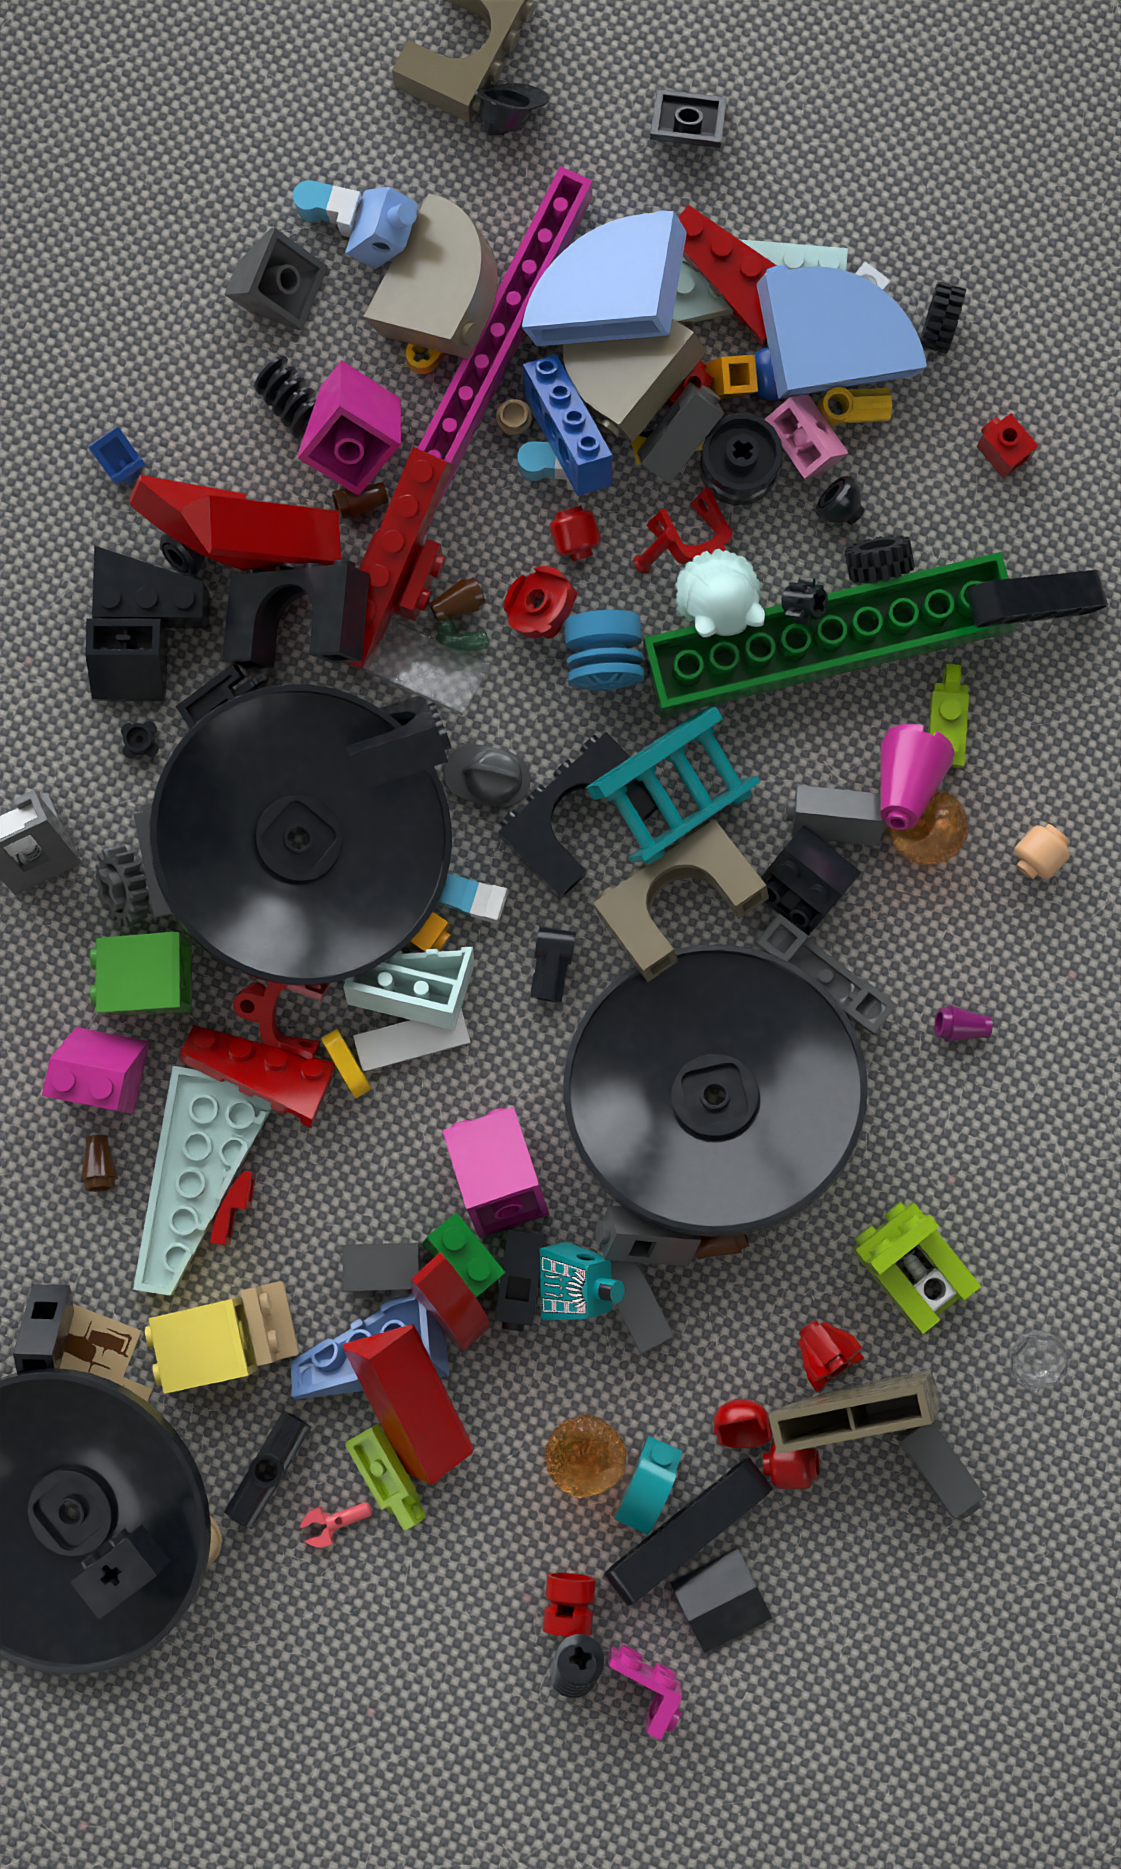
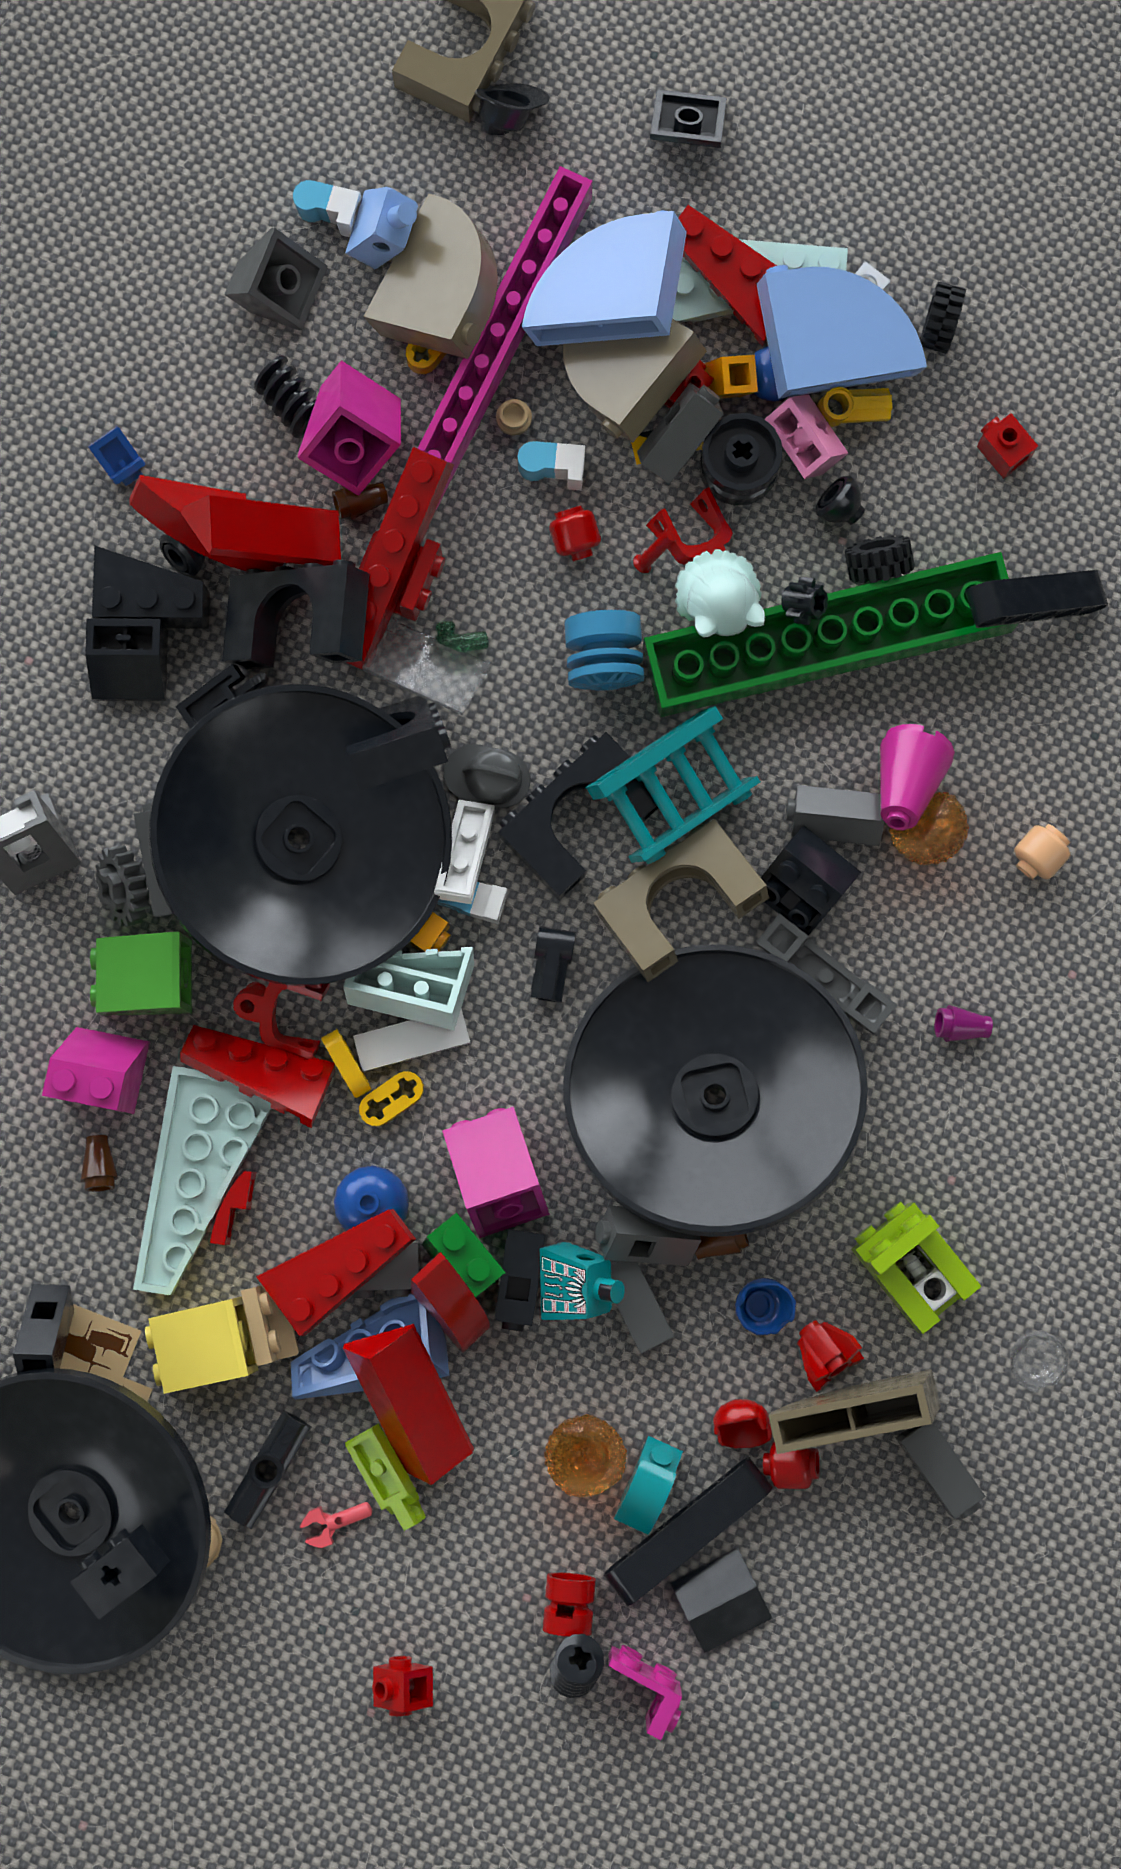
(132, 732): black plate -> none
(331, 1272): none -> red wing
(368, 1193): none -> blue cylinder
(386, 1091): none -> yellow beam
(402, 1686): none -> red brick
(458, 600): reddish brown cone -> none
(469, 841): none -> white tile
(550, 615): red plate -> none
(567, 425): blue brick -> none
(765, 1306): none -> blue hair
(950, 711): lime hinge -> none

